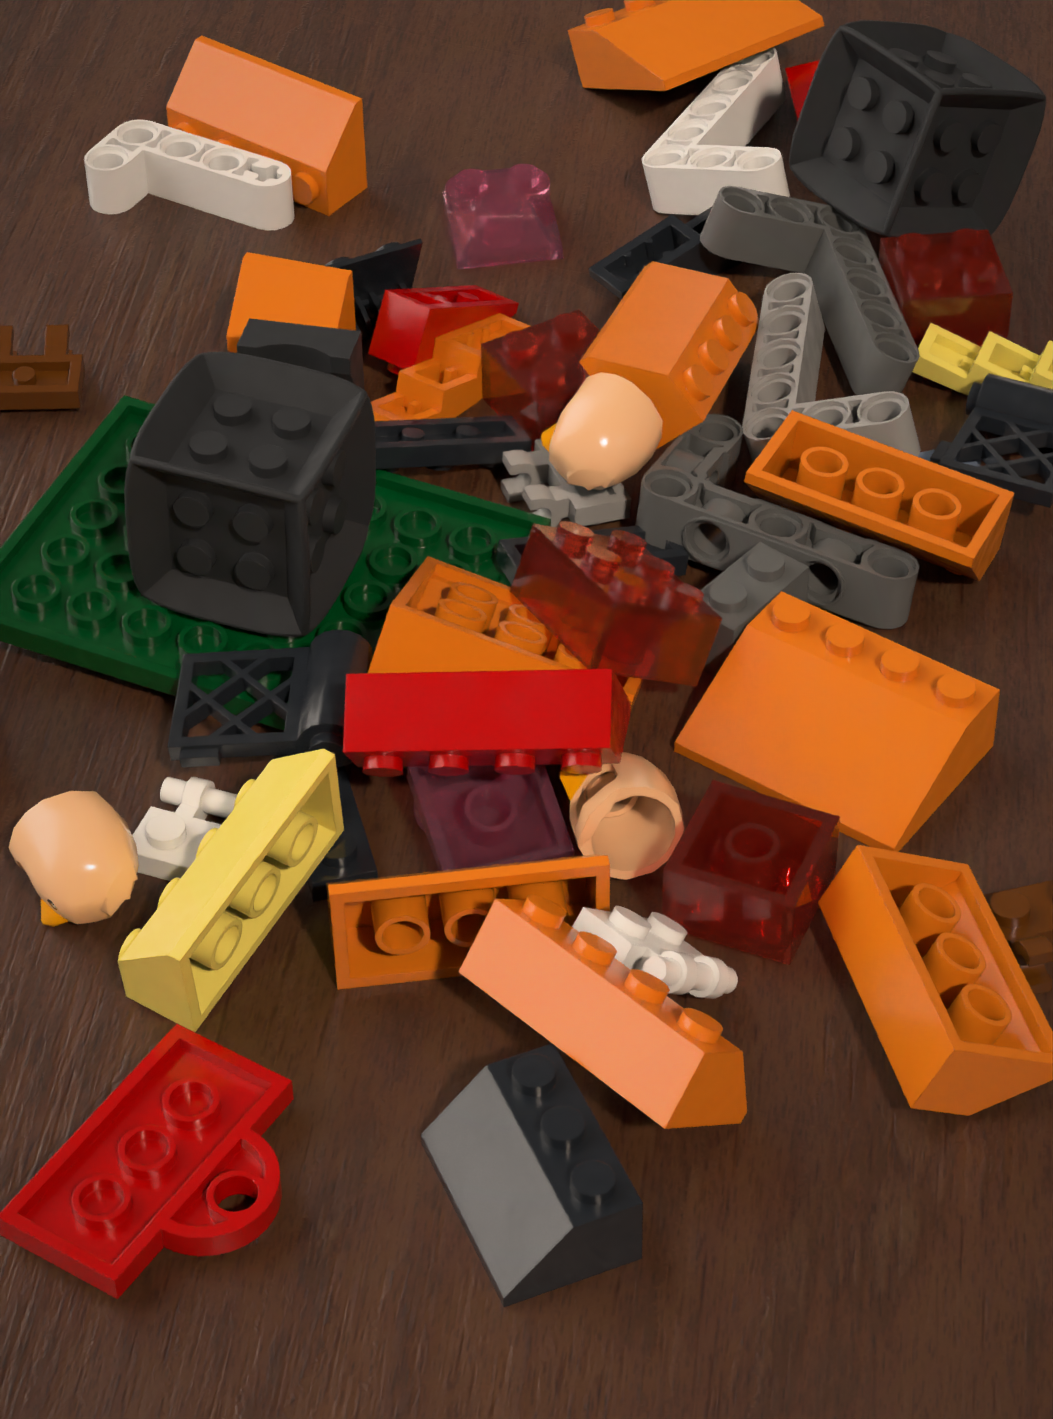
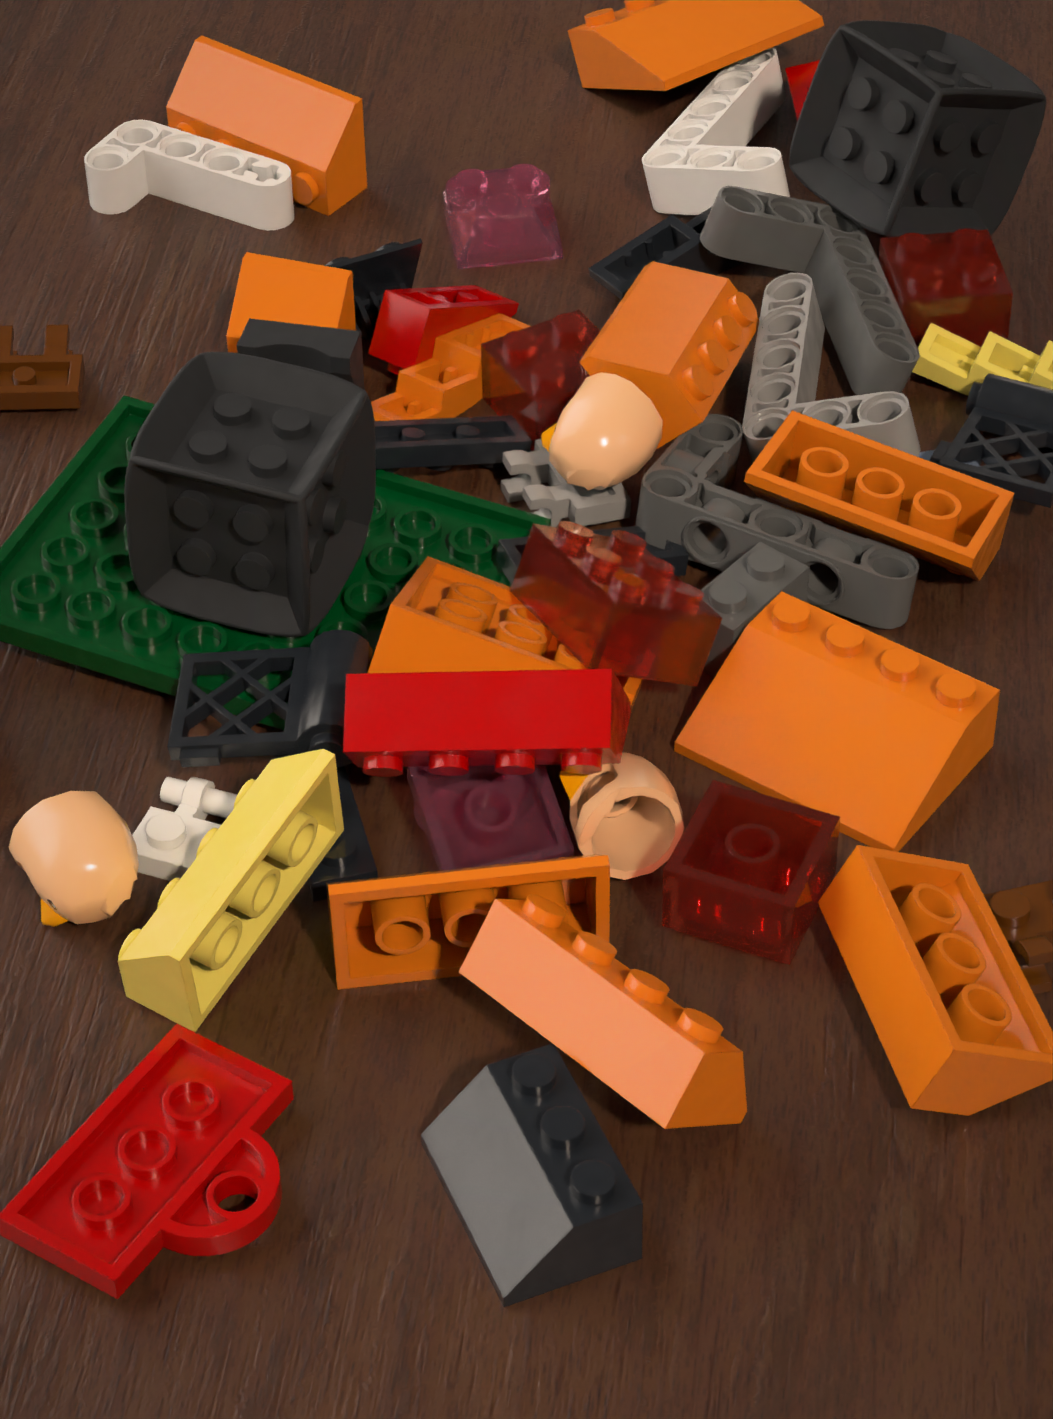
(659, 949): white plate -> none

